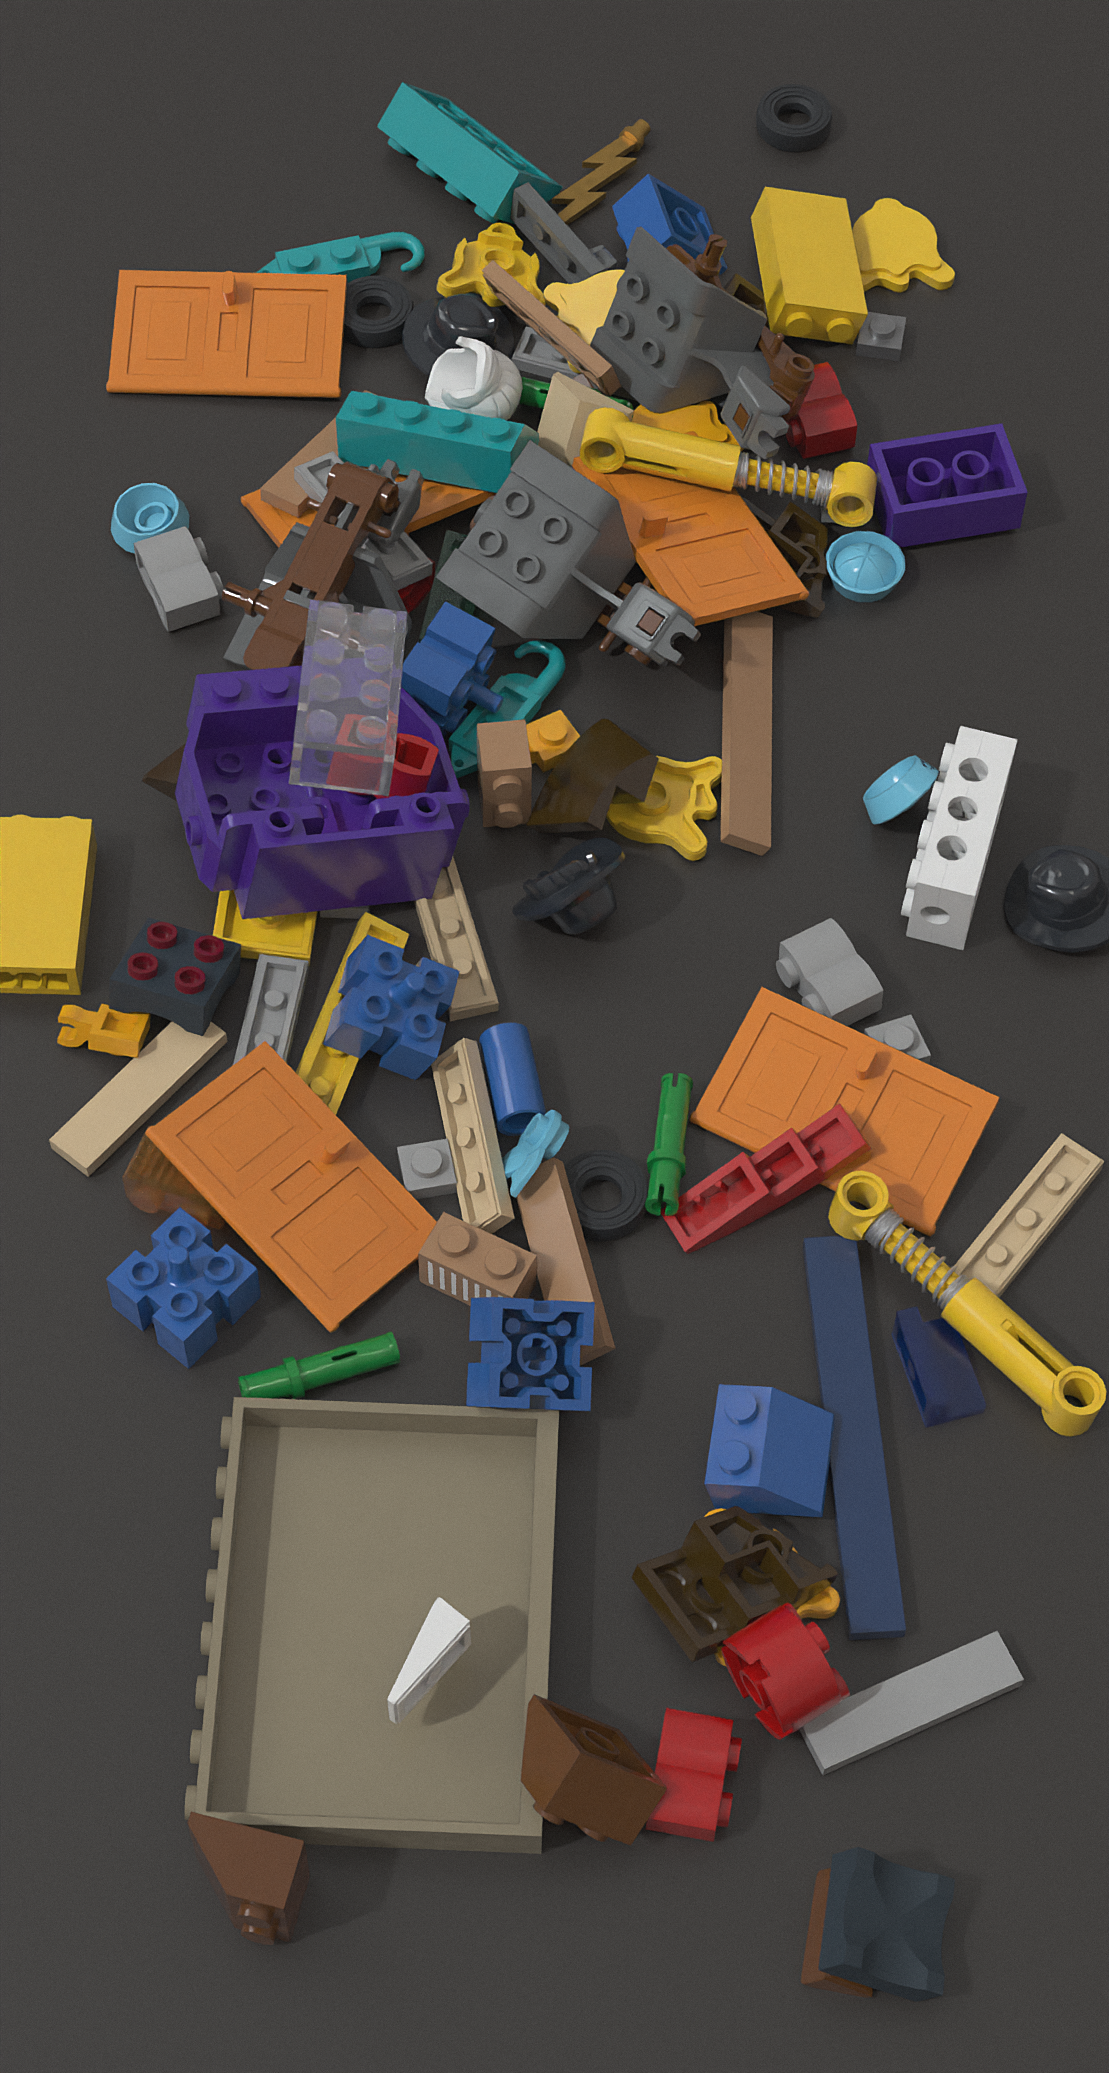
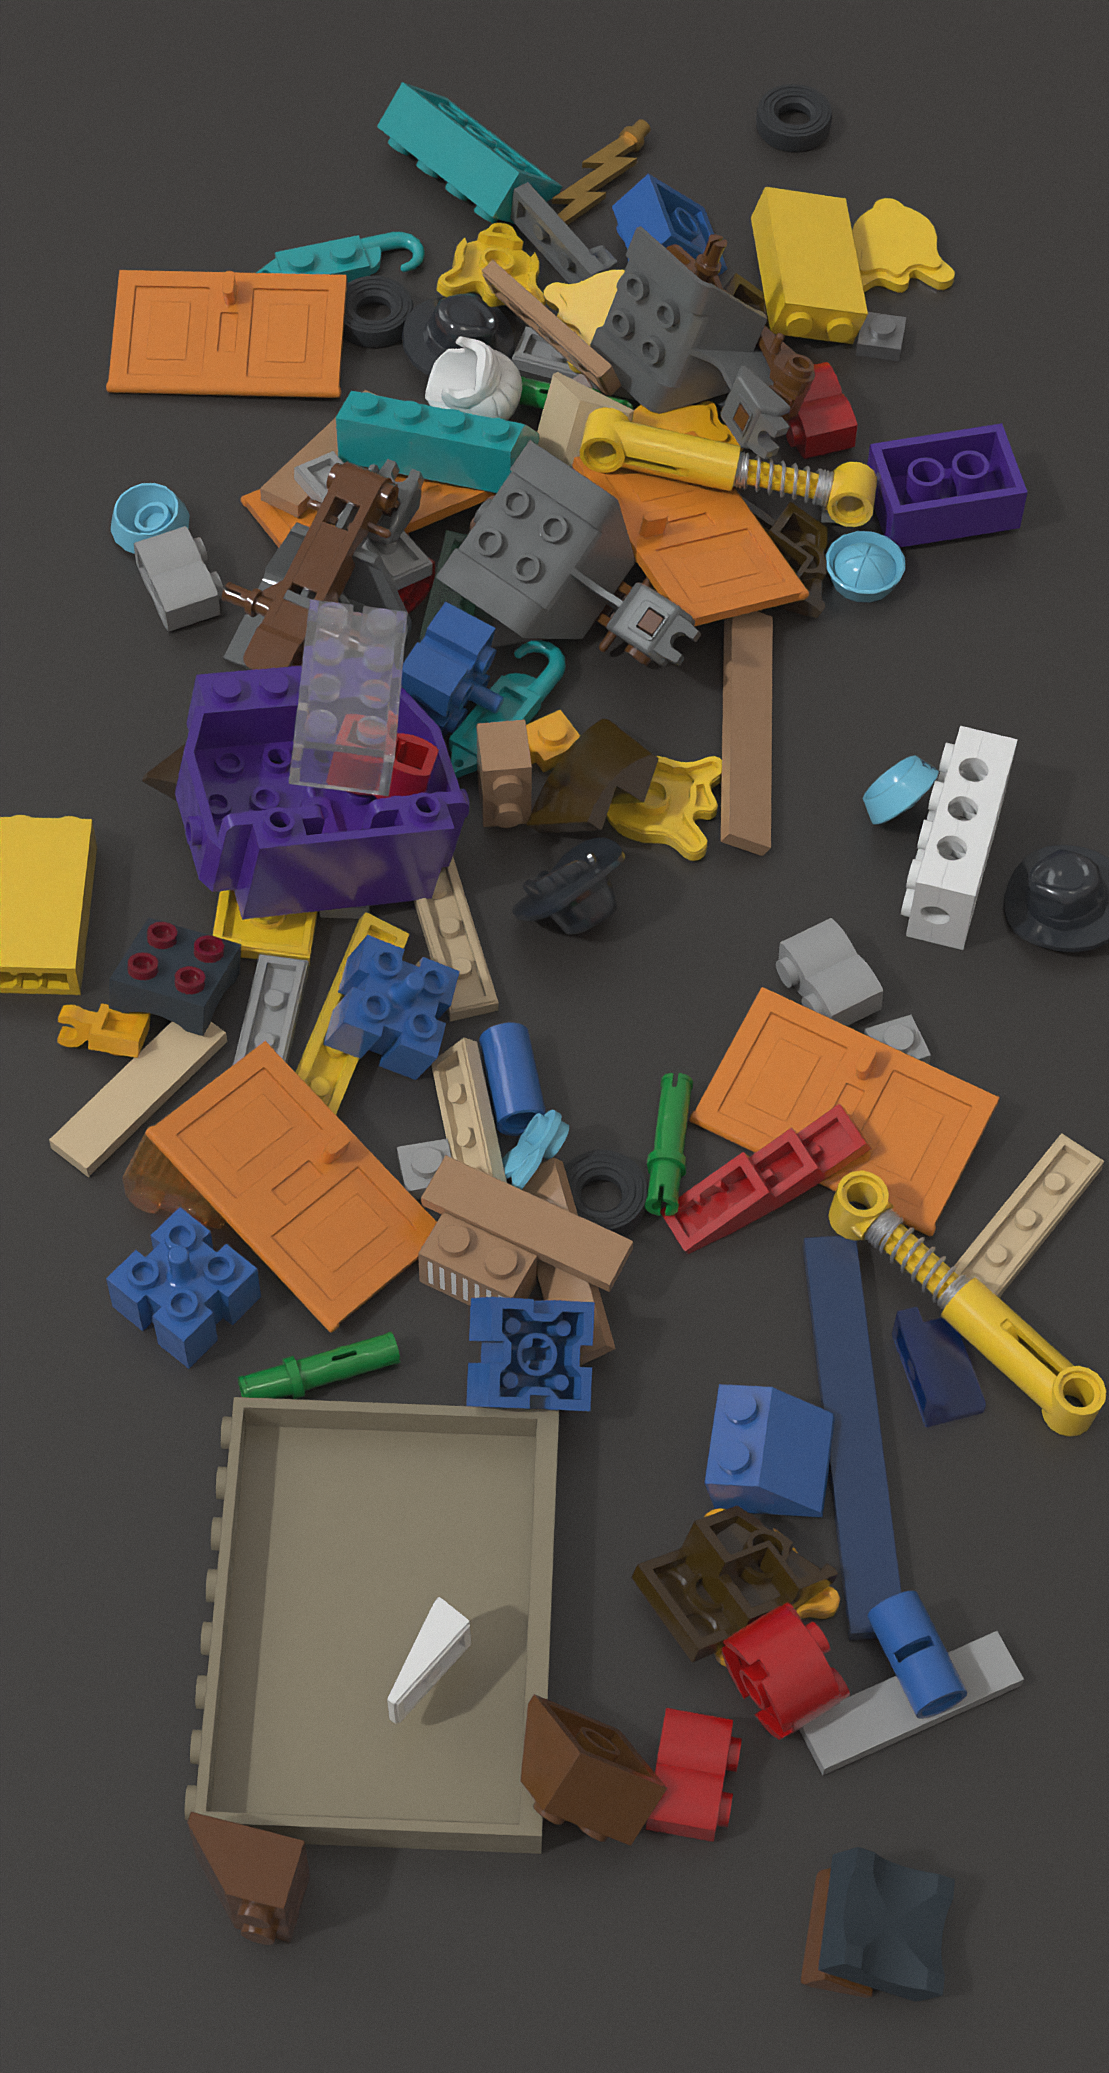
(528, 1223): none -> medium nougat tile
(917, 1654): none -> blue pin

